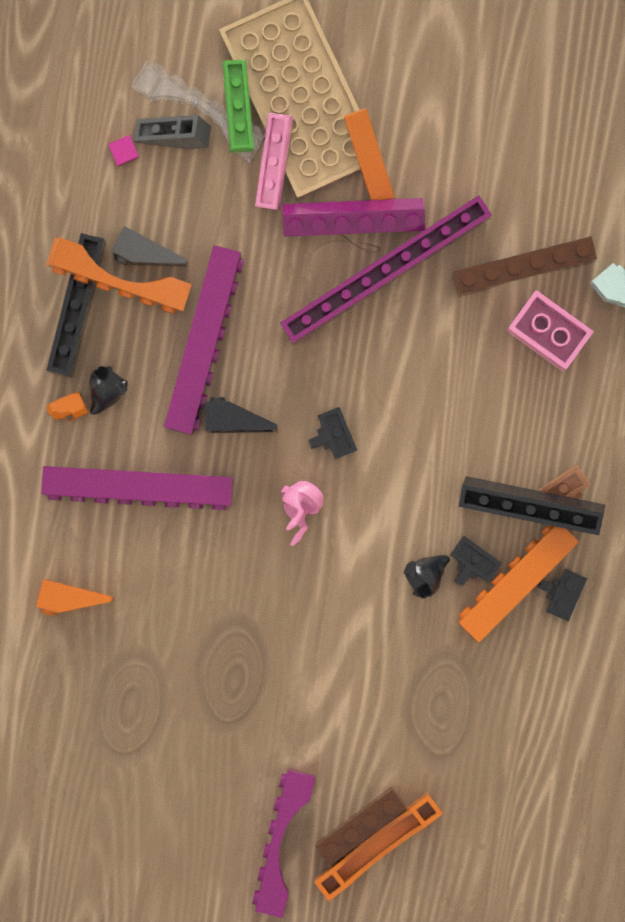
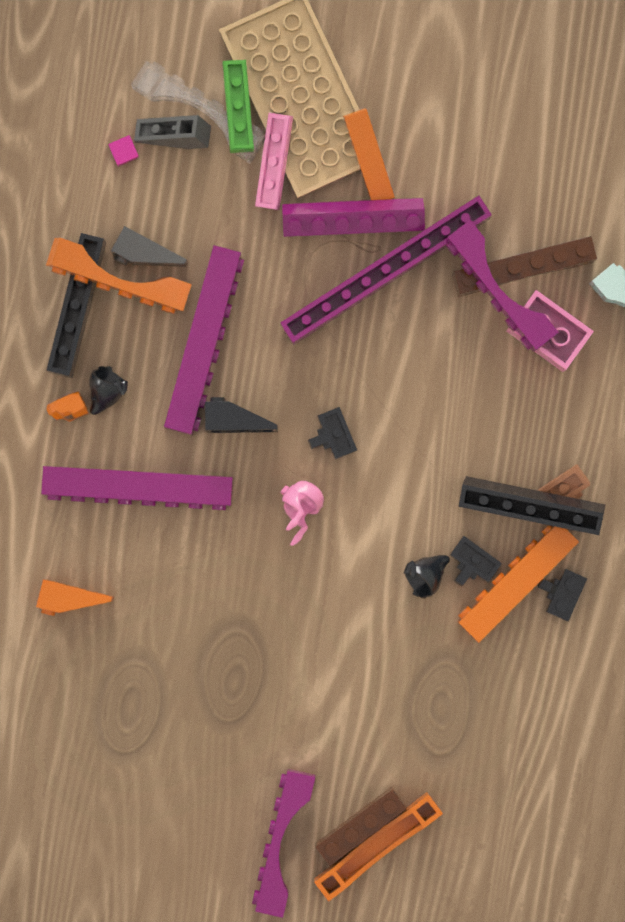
(531, 325): none -> magenta arch

